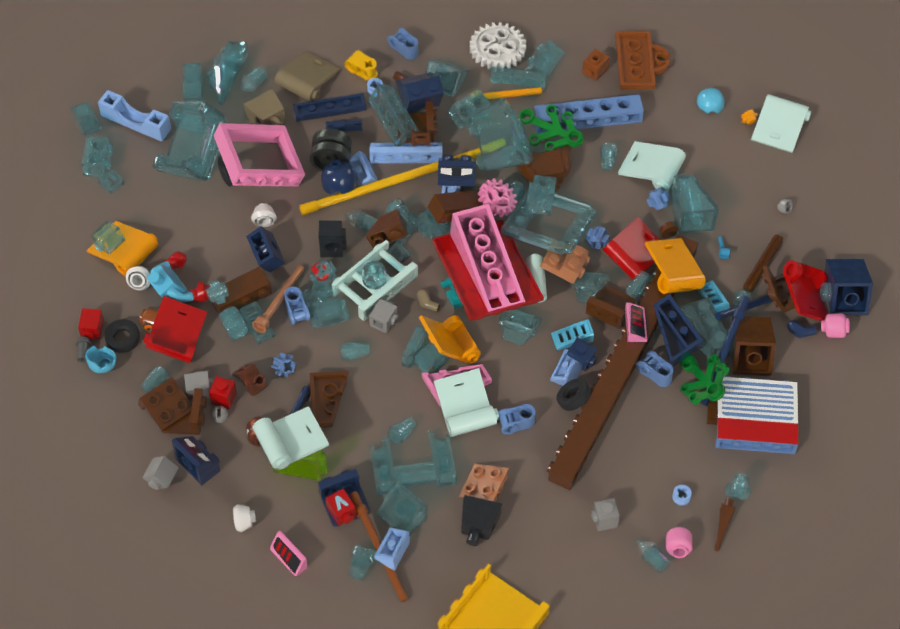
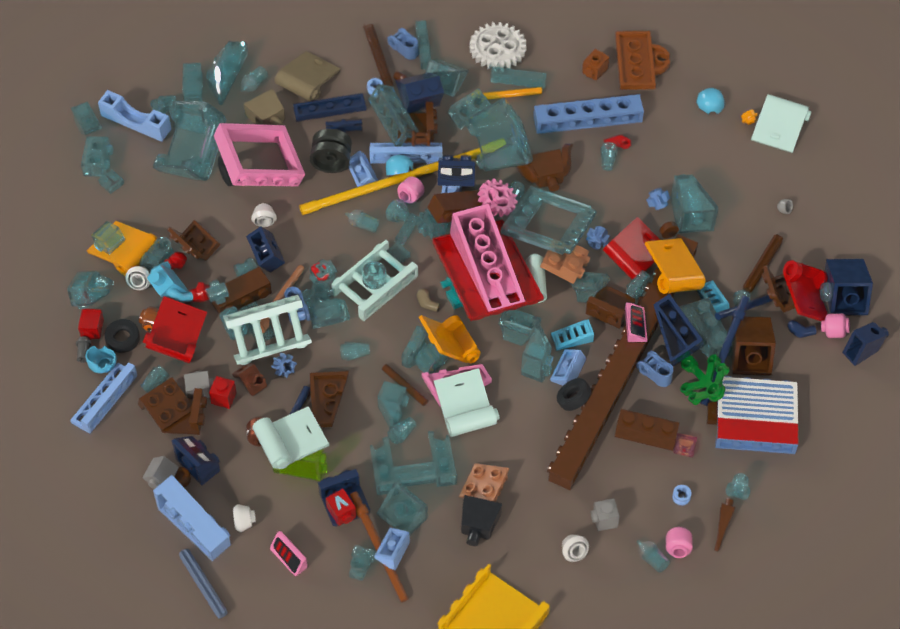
(88, 288): none -> clear light blue wedge
(107, 399): none -> light blue fence
(157, 253): none -> clear light blue piece
(163, 103): none -> clear light blue plate
(183, 476): none -> reddish brown tile
(191, 518): none -> light blue wedge
(195, 240): none -> reddish brown bracket
(203, 583): none -> sand blue axle
(224, 414): light grey hinge -> none
(245, 267): none -> clear light blue wheel
(254, 316): none -> light aqua fence
(332, 239): black brick -> none
(339, 177): dark blue cylinder -> none
(362, 65): yellow piece -> none
(381, 57): none -> reddish brown piece
(383, 316): light grey brick -> none
(388, 227): reddish brown slope -> none
(391, 401): none -> clear light blue slope
(398, 164): none -> medium azure hair
(402, 382): none -> reddish brown bar
(410, 190): none -> bright pink head
(423, 43): none -> clear light blue piece
(515, 418): medium blue piece -> none
(537, 356): none -> clear light blue slope
(542, 194): clear light blue brick -> none
(545, 58): clear light blue bracket -> none
(553, 129): green plant -> none
(575, 548): none -> white cone
(583, 353): dark blue bracket -> none
(620, 141): none -> red arm
(646, 429): none -> reddish brown brick
(653, 163): light aqua door -> none
(685, 445): none -> clear pink tile
(723, 252): dark azure hand -> none
(865, 342): none -> dark blue torso

